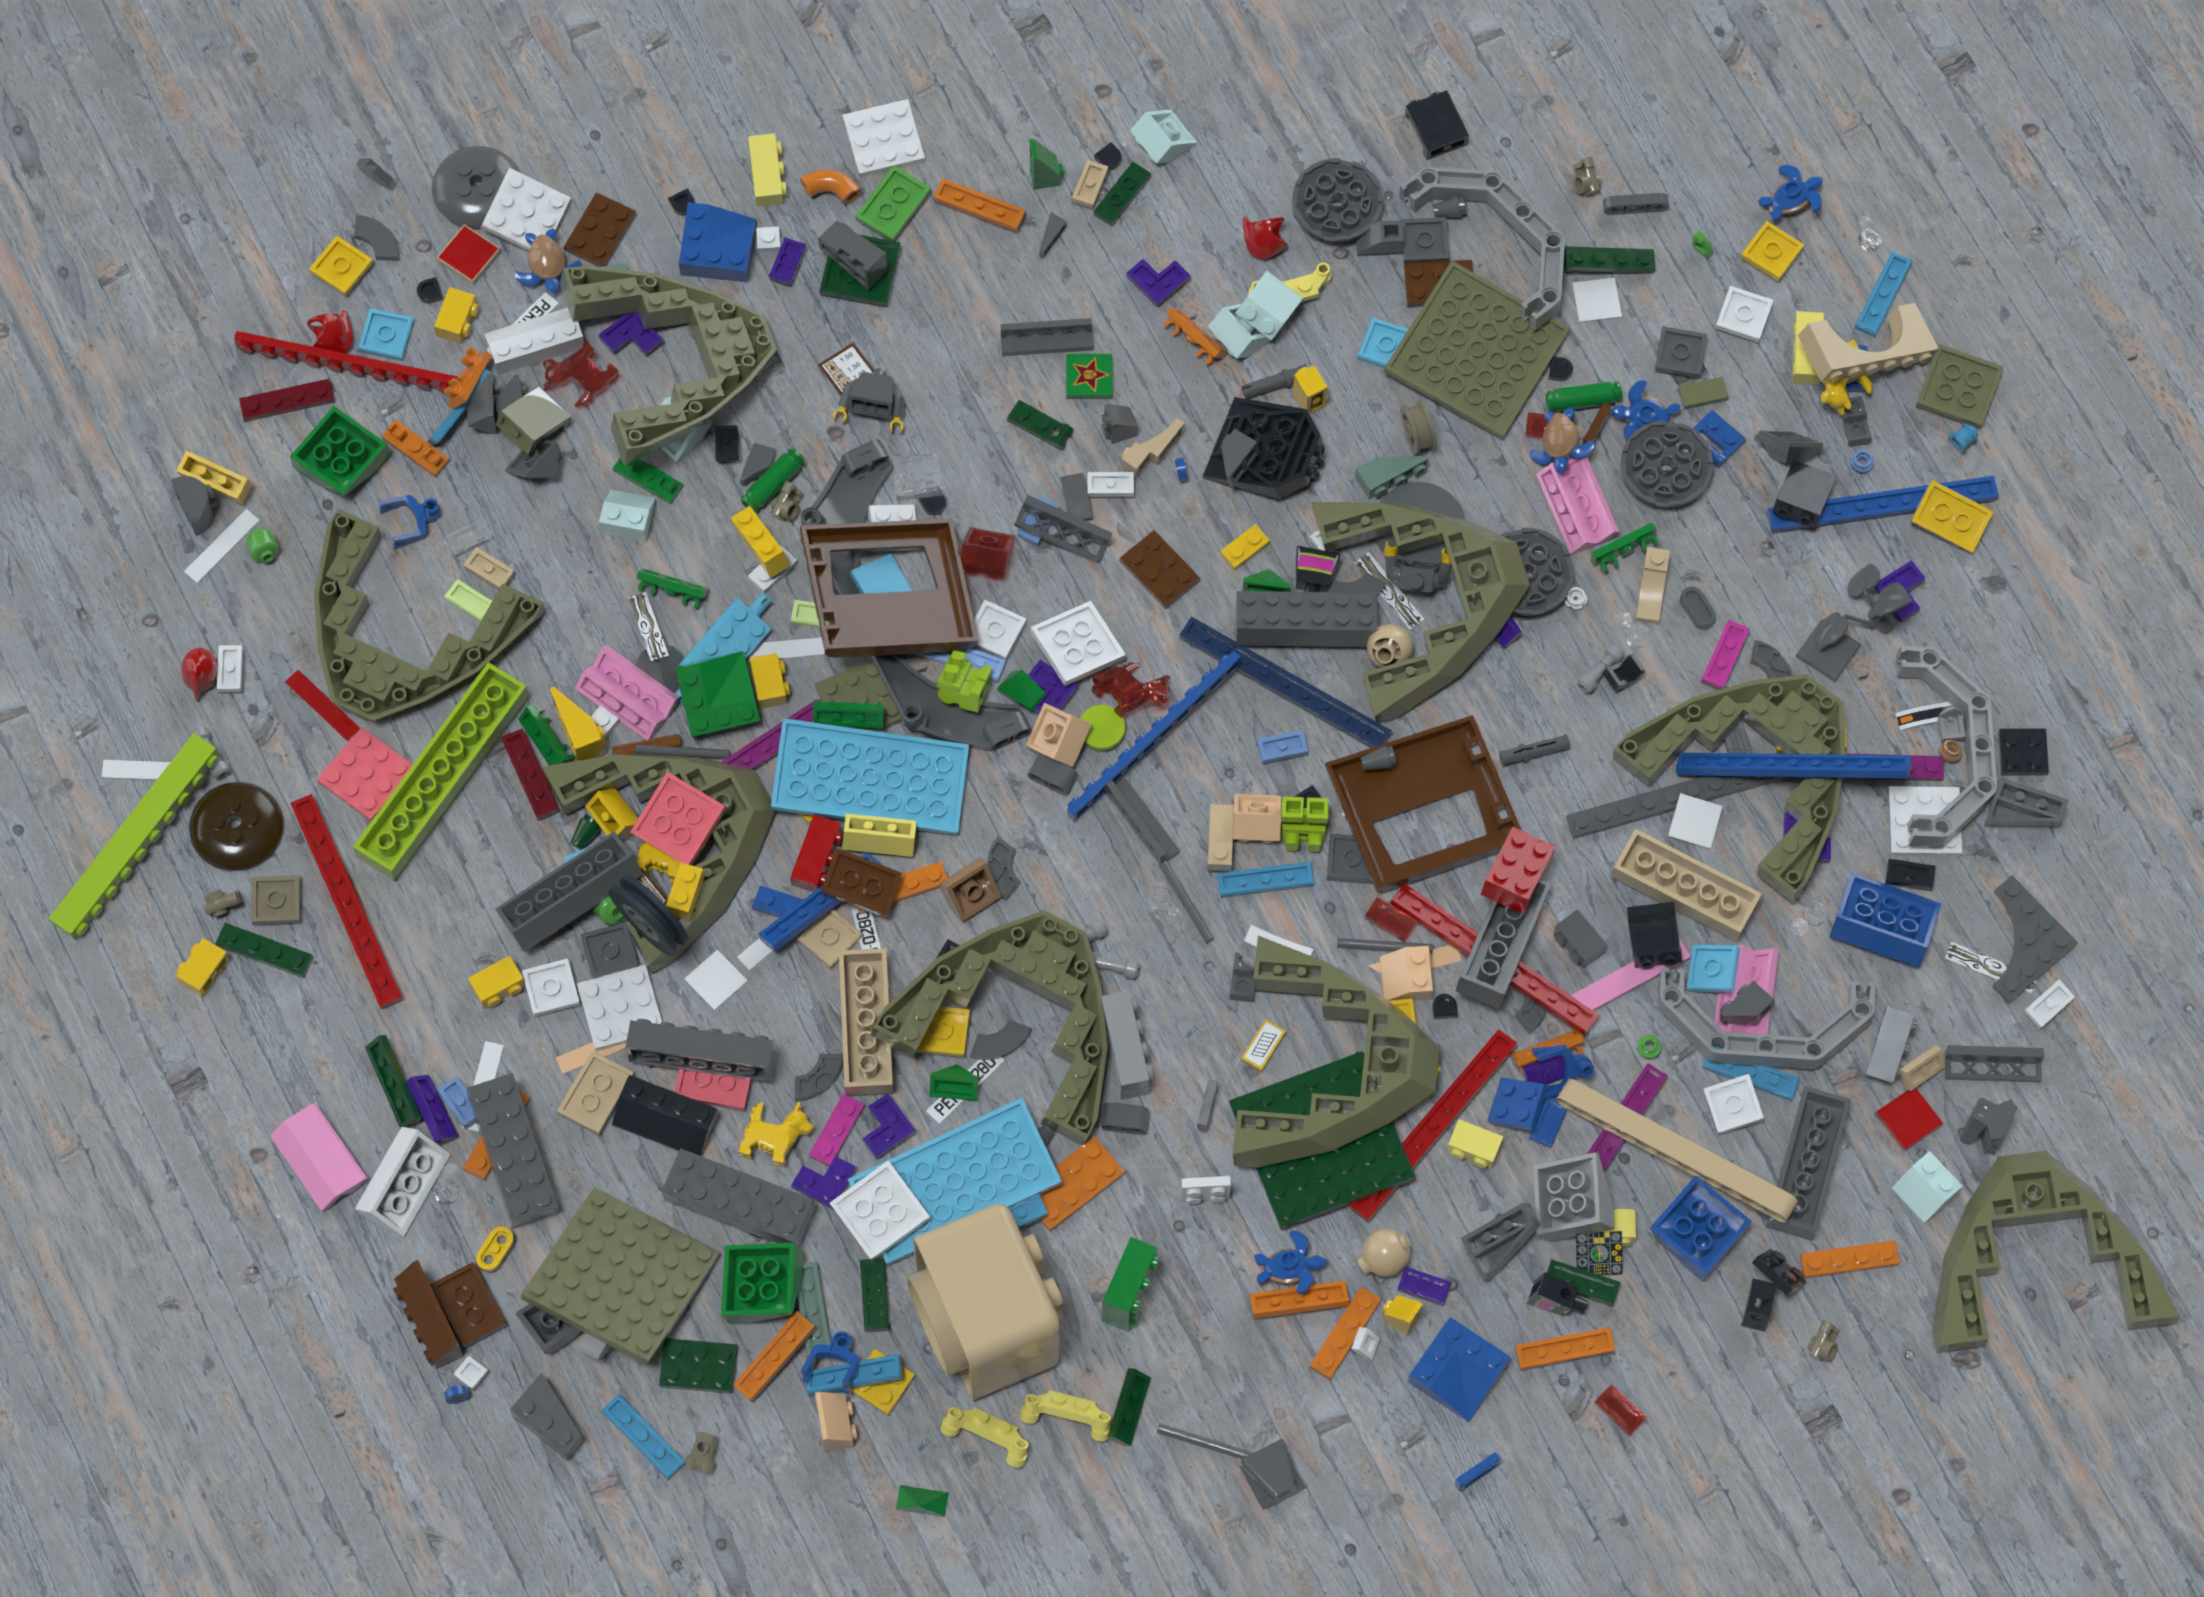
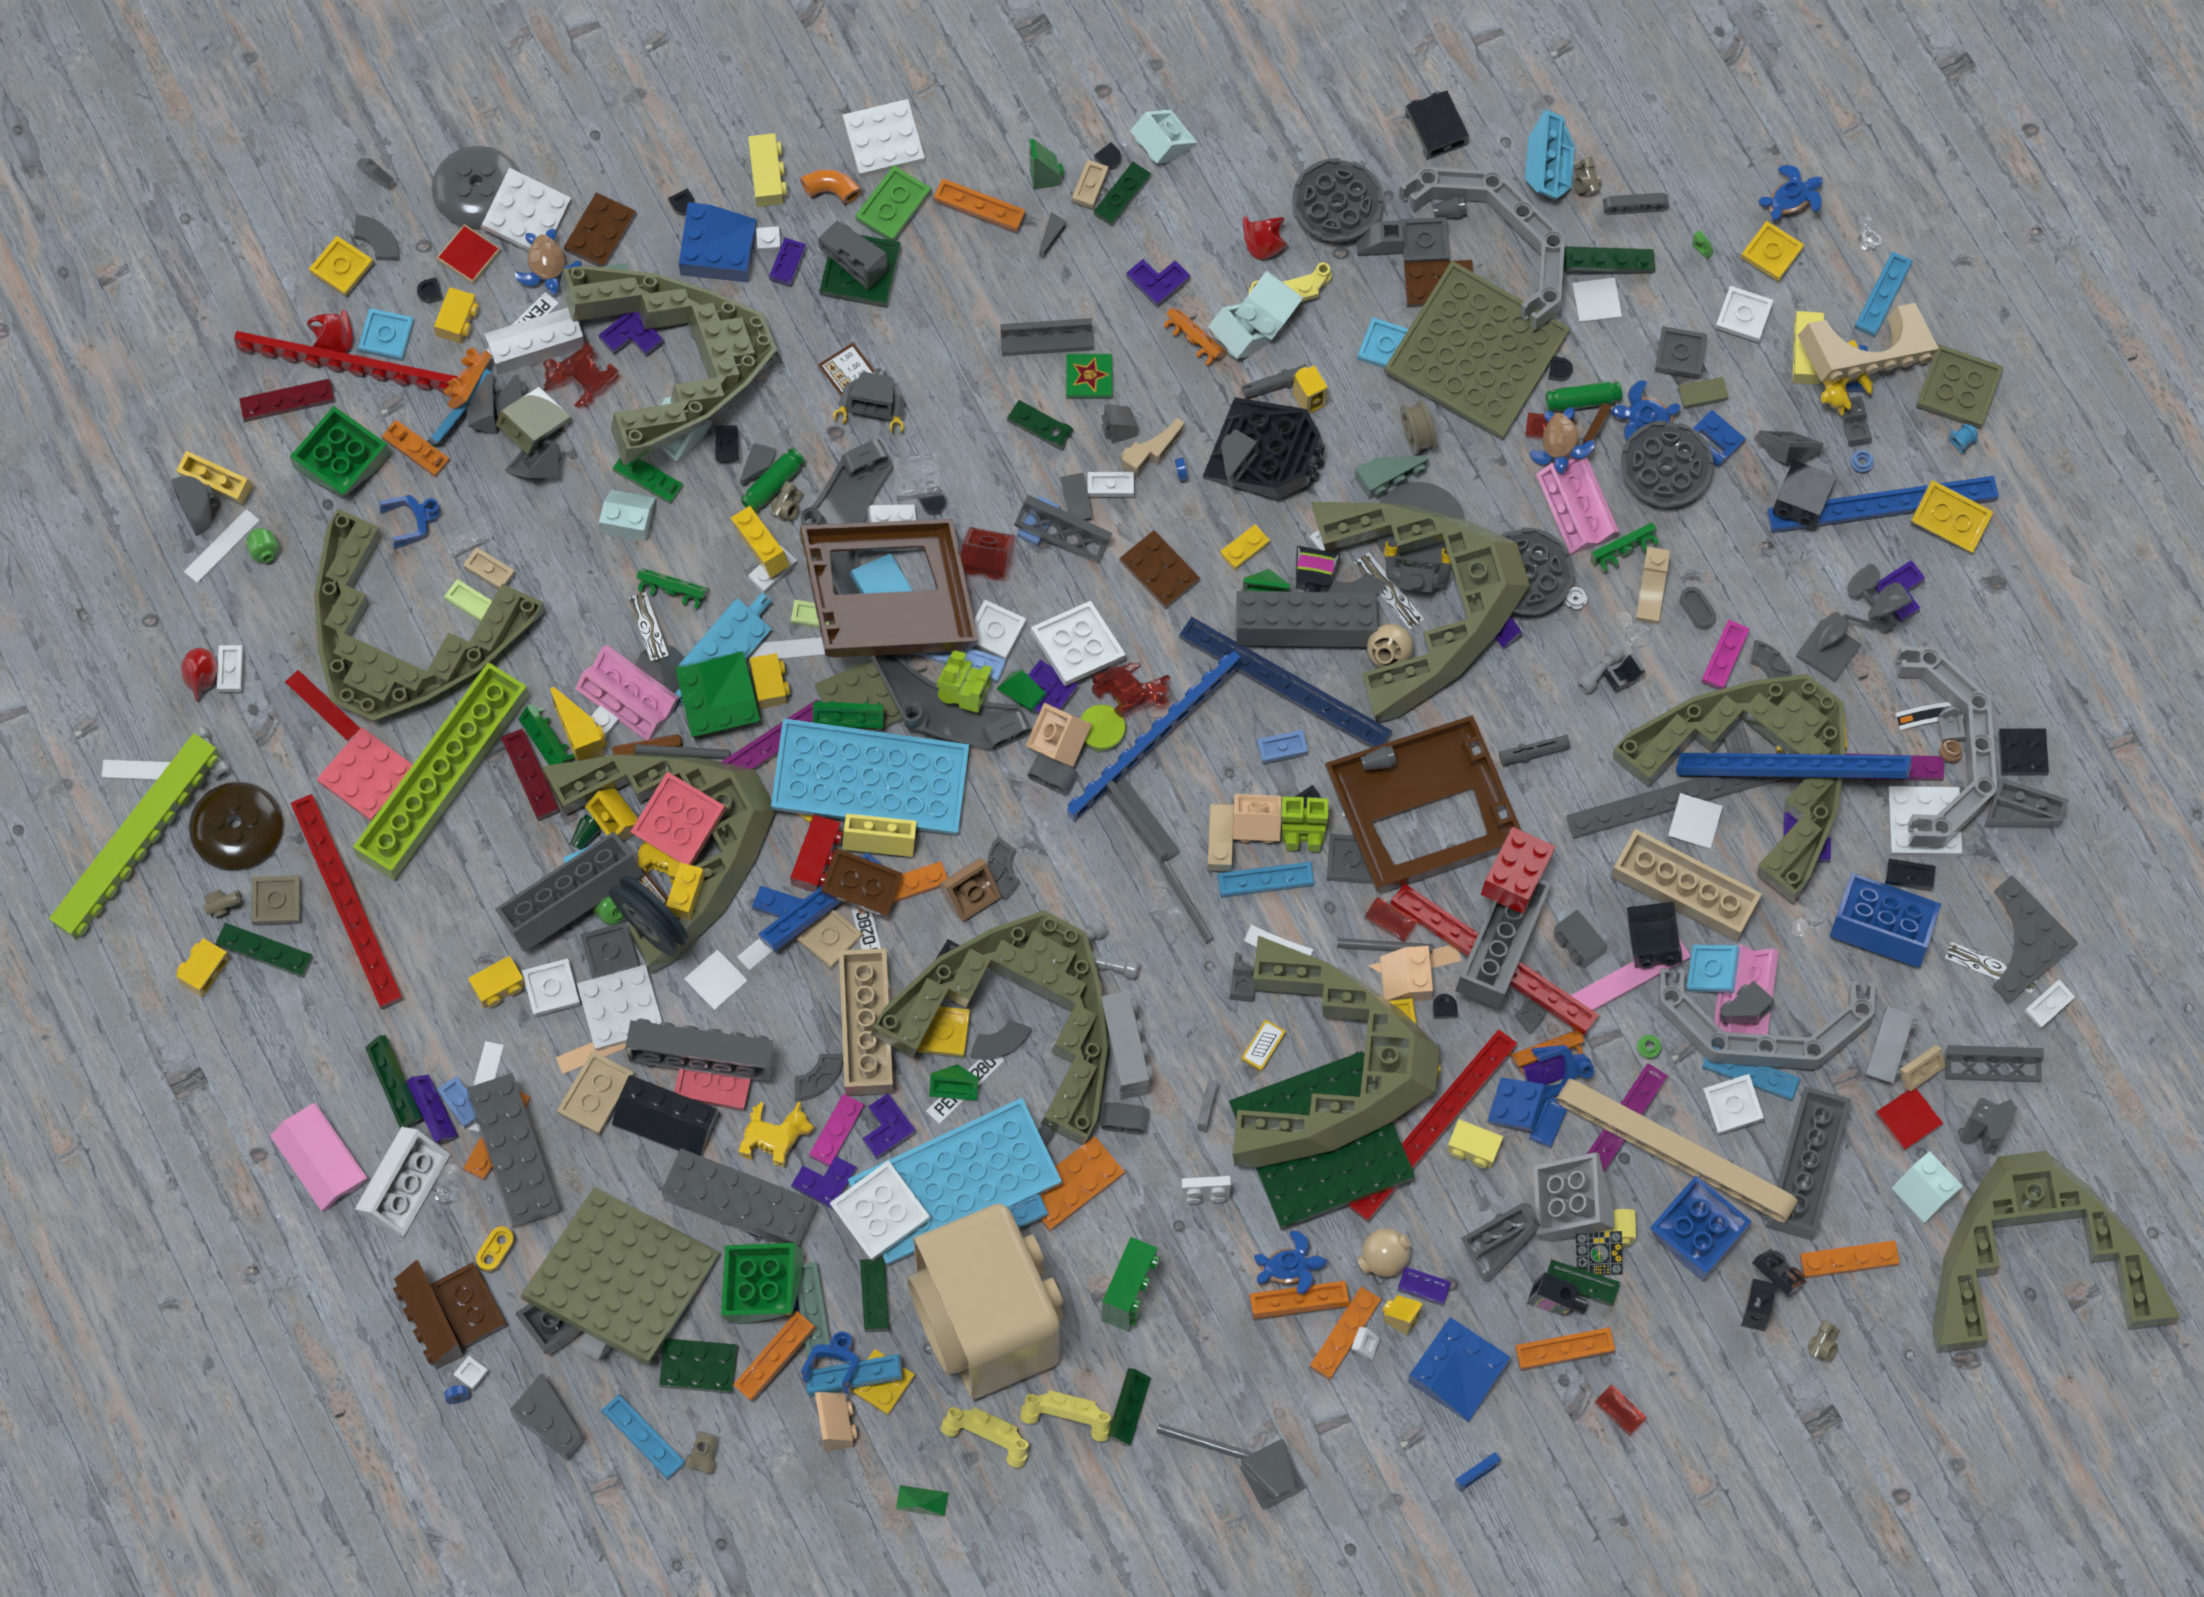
(1550, 156): none -> medium azure wedge

